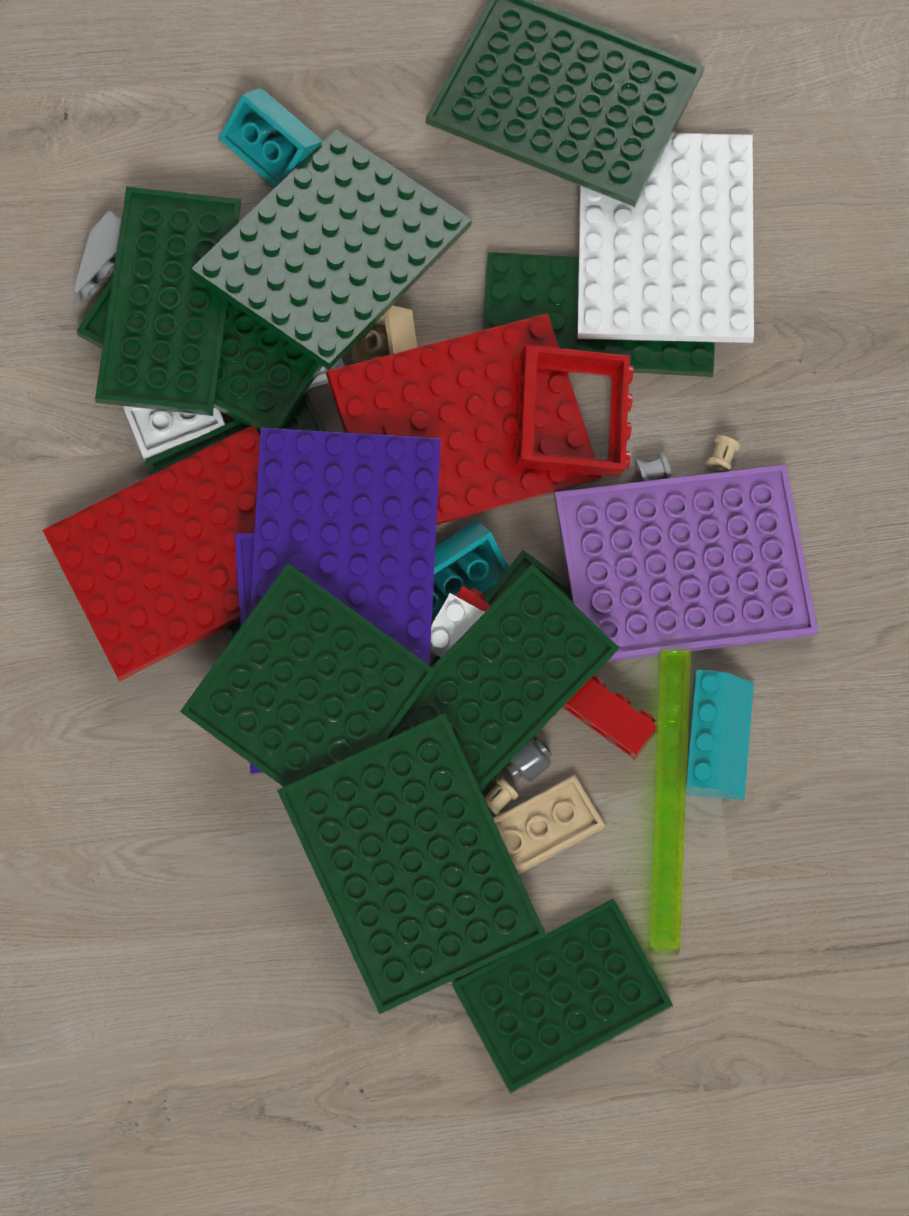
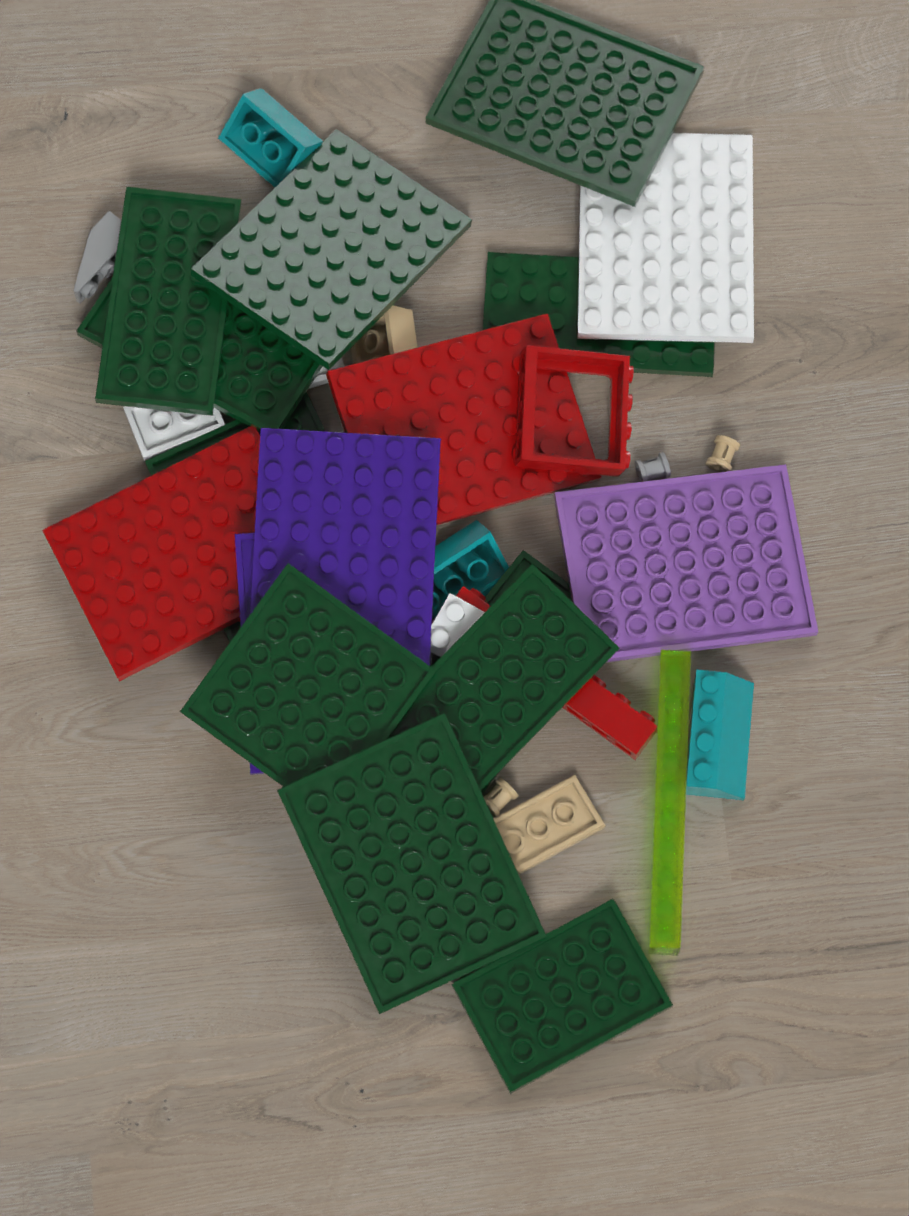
(531, 760): dark grey head -> none

